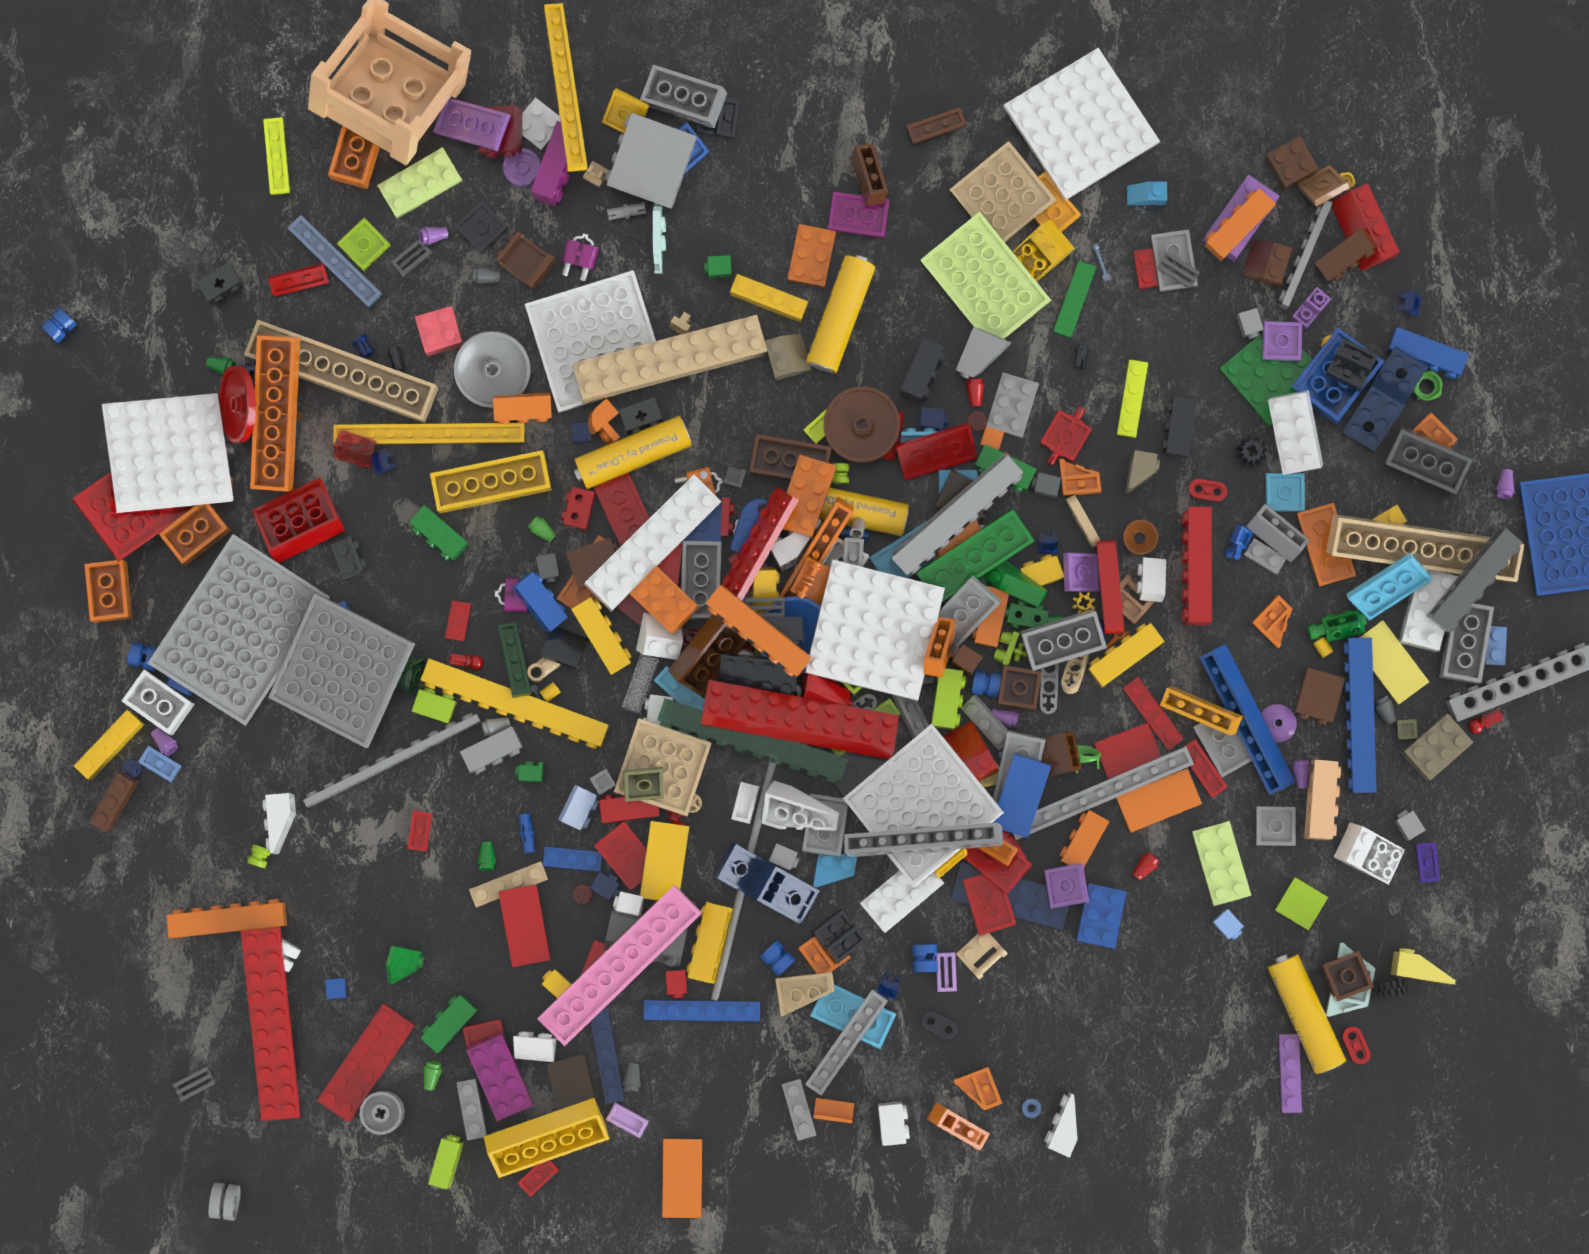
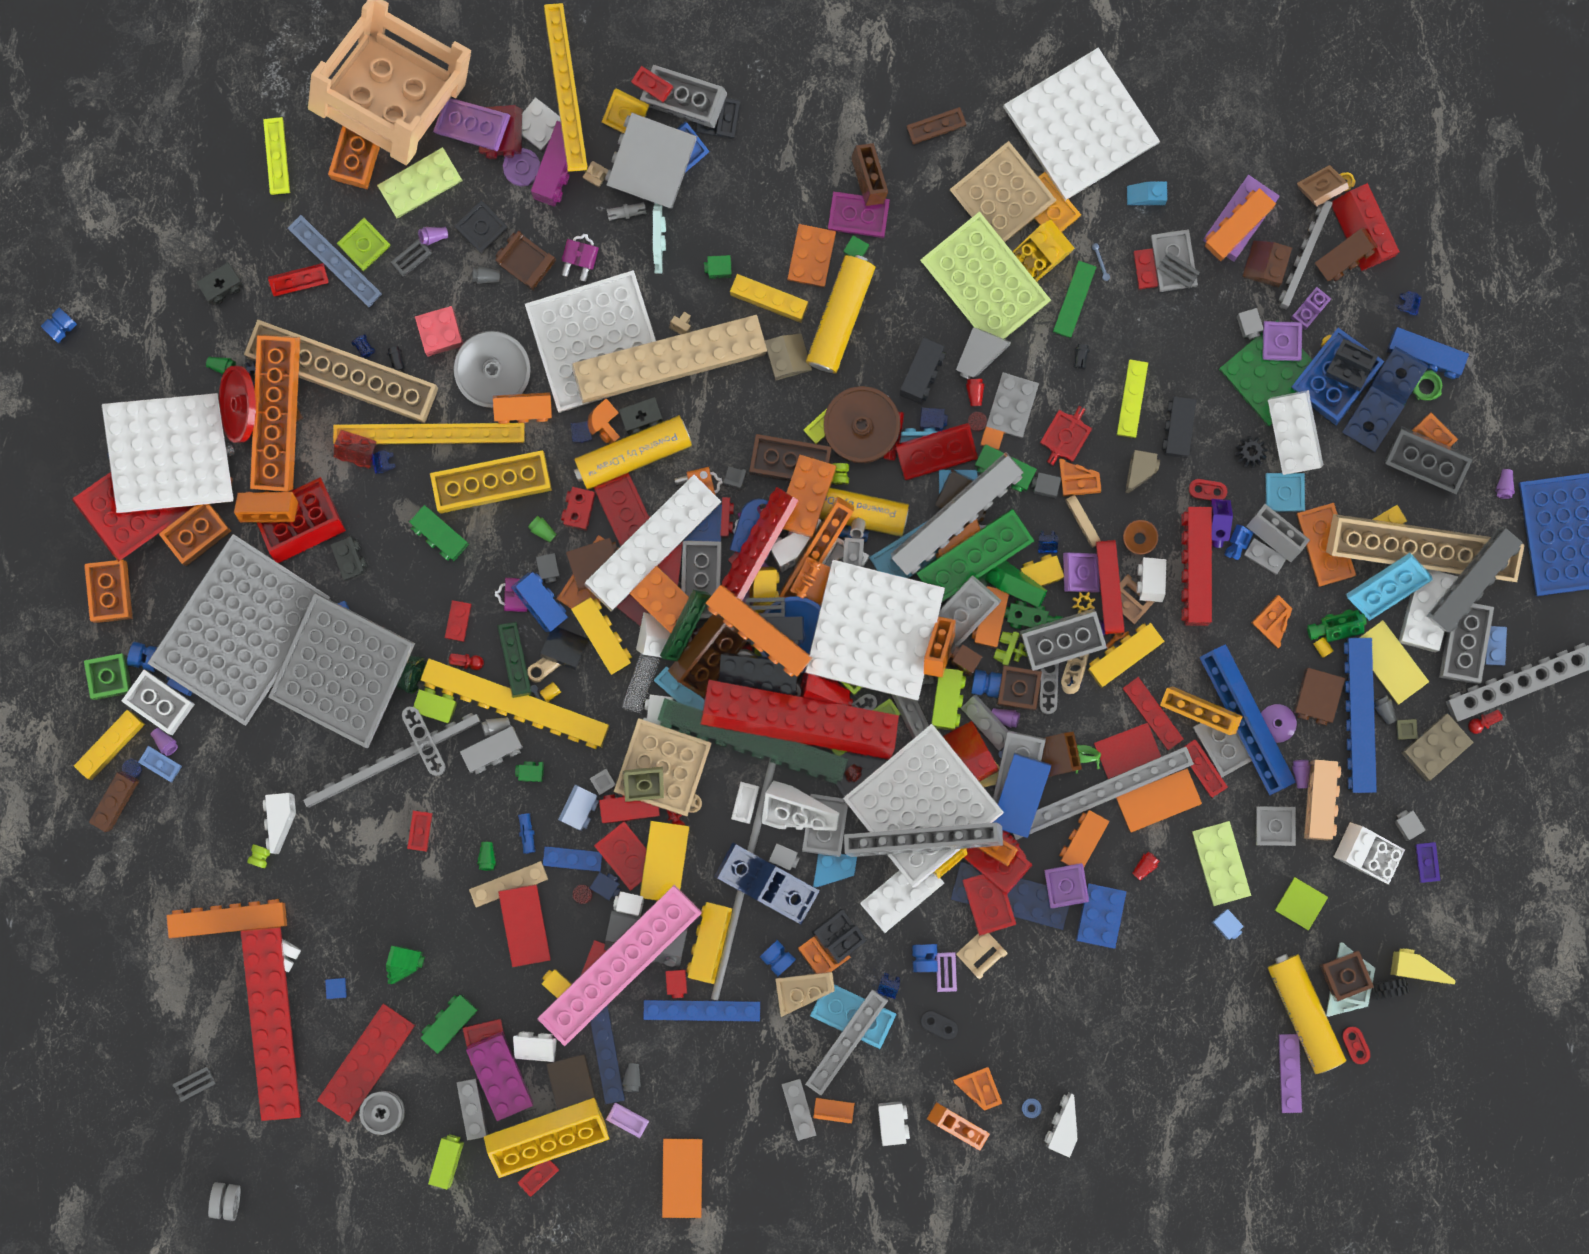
(107, 676): none -> bright green brick
(266, 507): none -> orange brick
(421, 742): none -> light grey beam
(432, 1072): bright green cone -> none
(652, 84): none -> red plate
(685, 625): none -> dark green tile
(853, 773): none -> clear red plate
(856, 247): none -> green tile
(1221, 521): none -> dark purple torso
(1291, 163): reddish brown brick -> none

